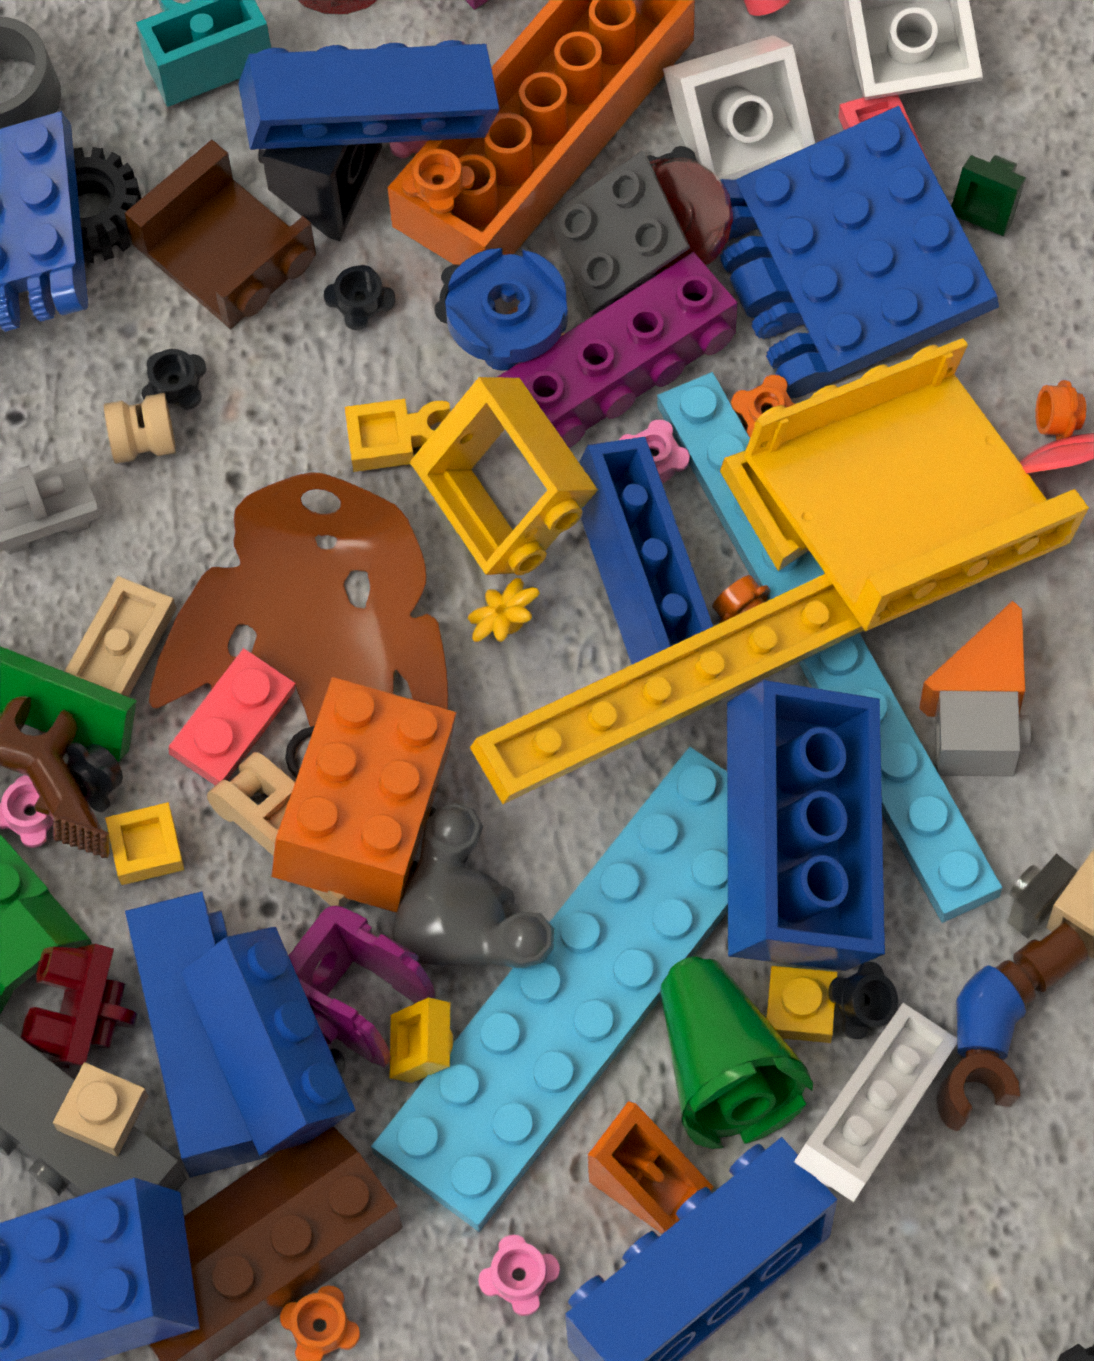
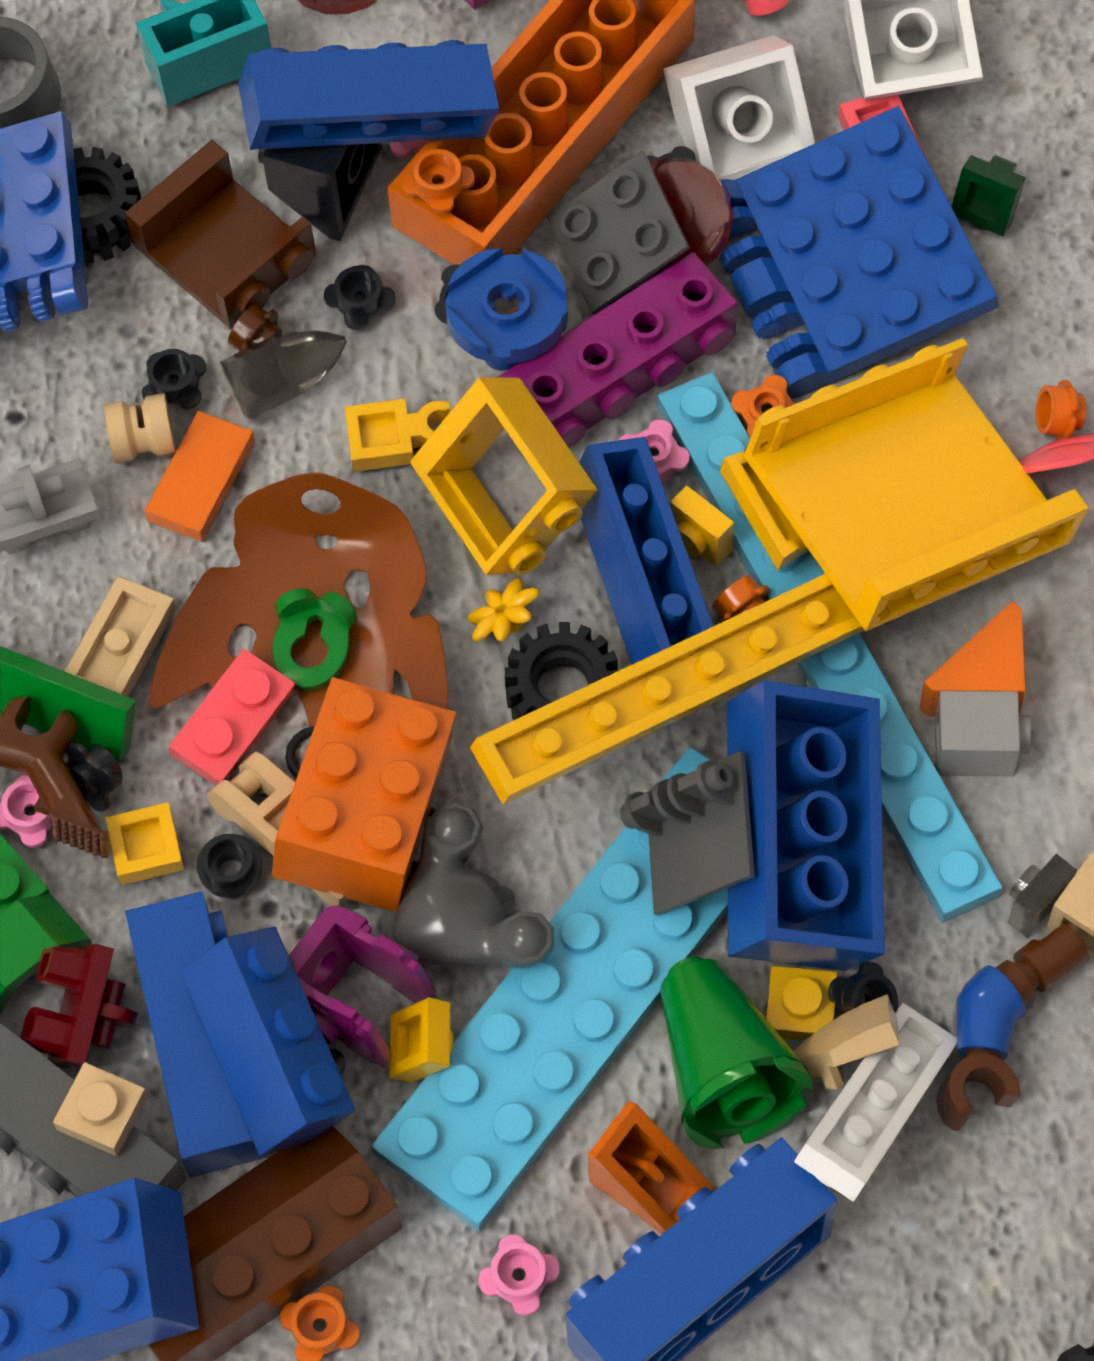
(199, 476): none -> orange tile
(226, 848): none -> black plate
(254, 327): none -> reddish brown plate
(281, 368): none -> clear smoke plate
(296, 611): none -> green piece
(550, 652): none -> black tyre
(695, 831): none -> dark grey hinge
(702, 526): none -> yellow plate
(848, 1038): none -> tan slope

